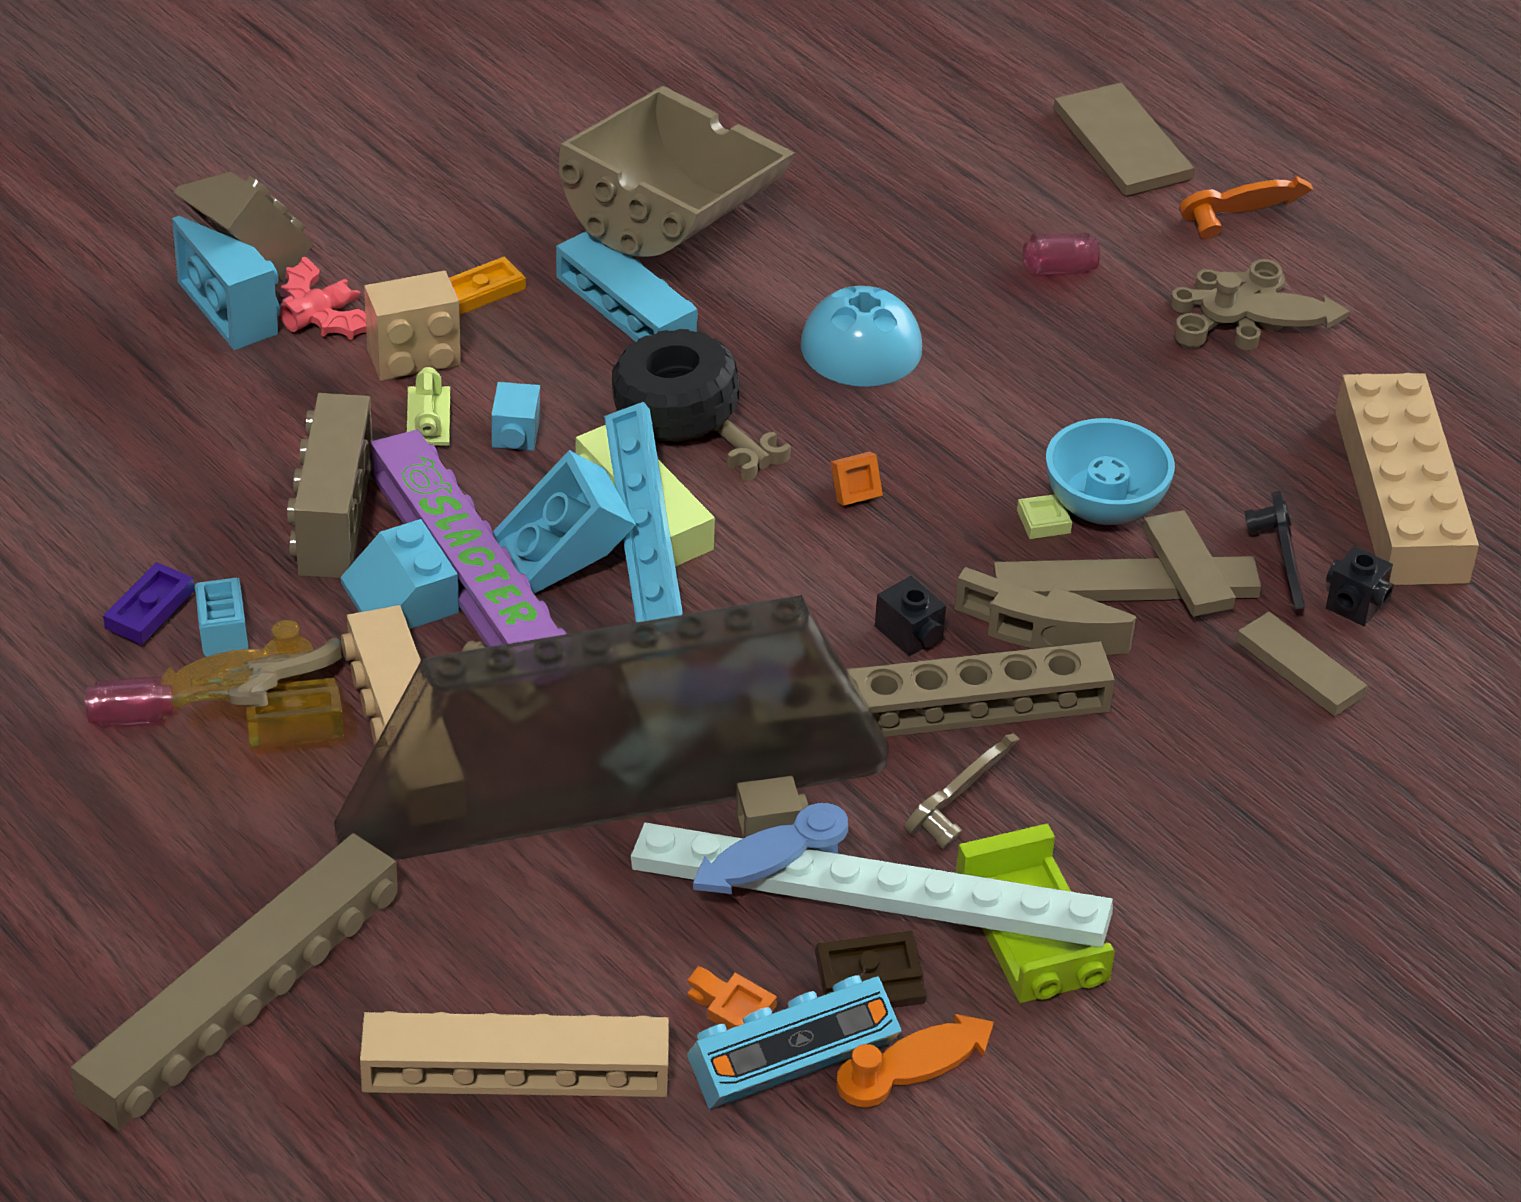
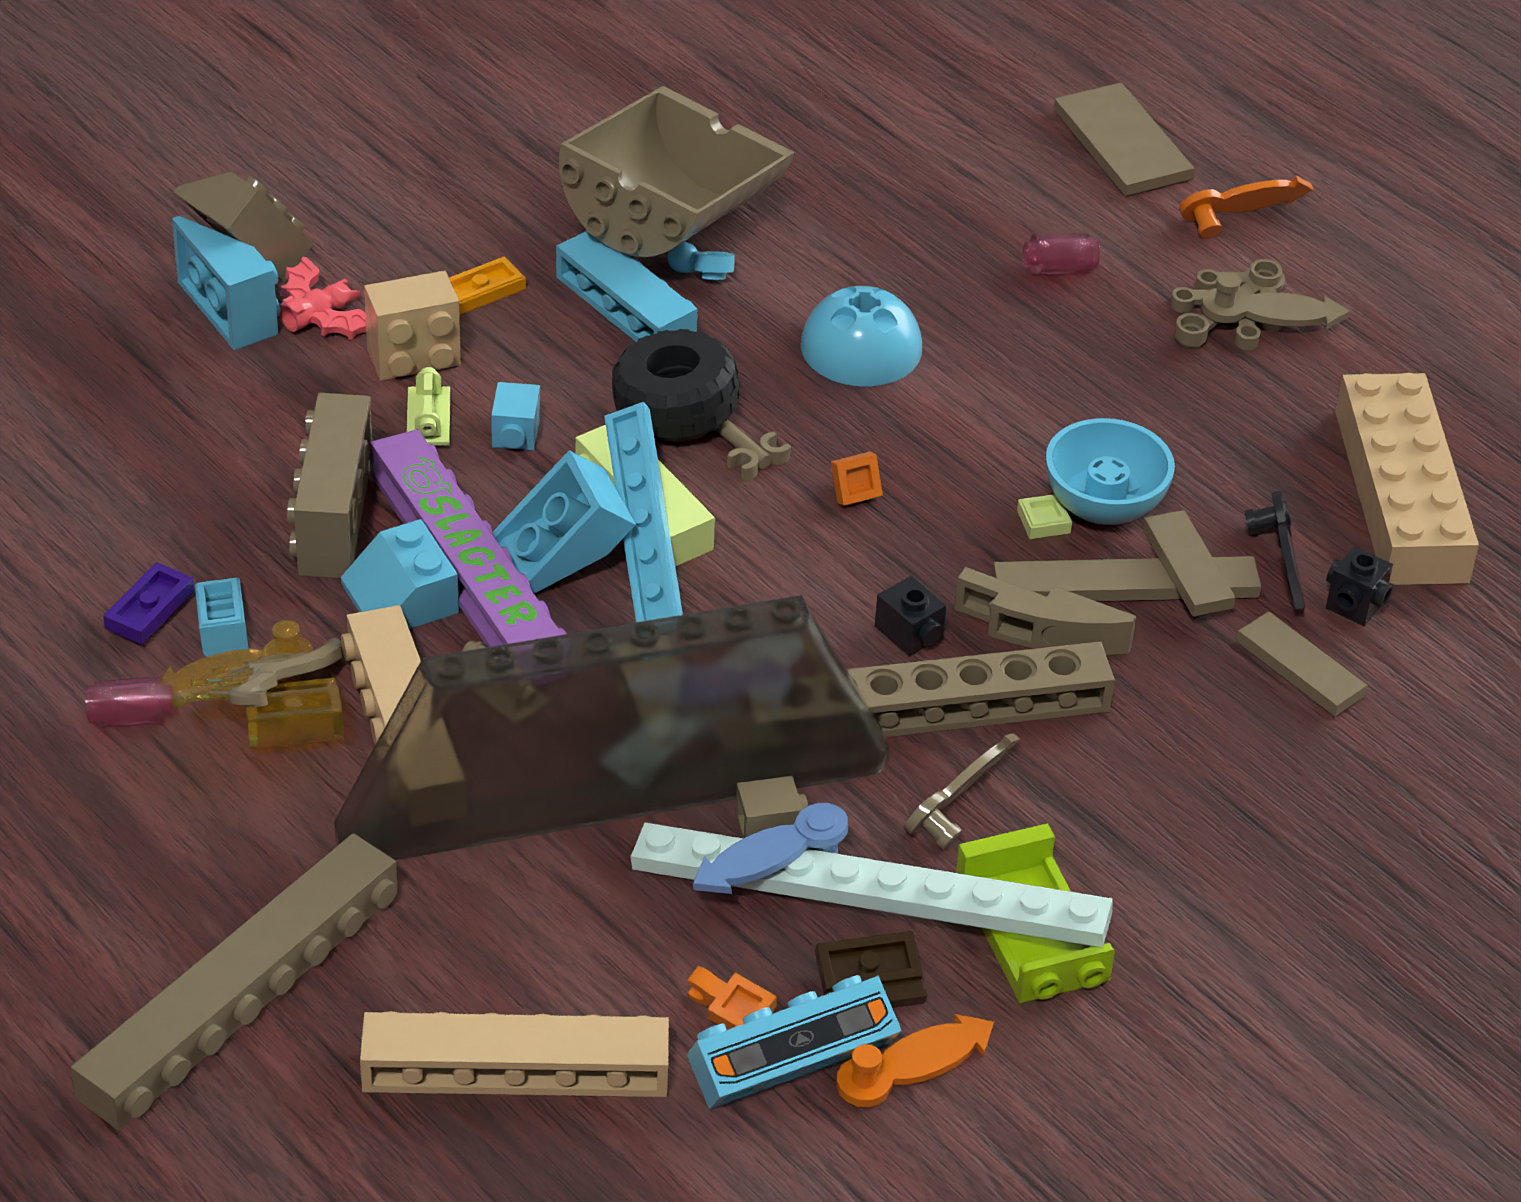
(713, 264): none -> medium azure plate

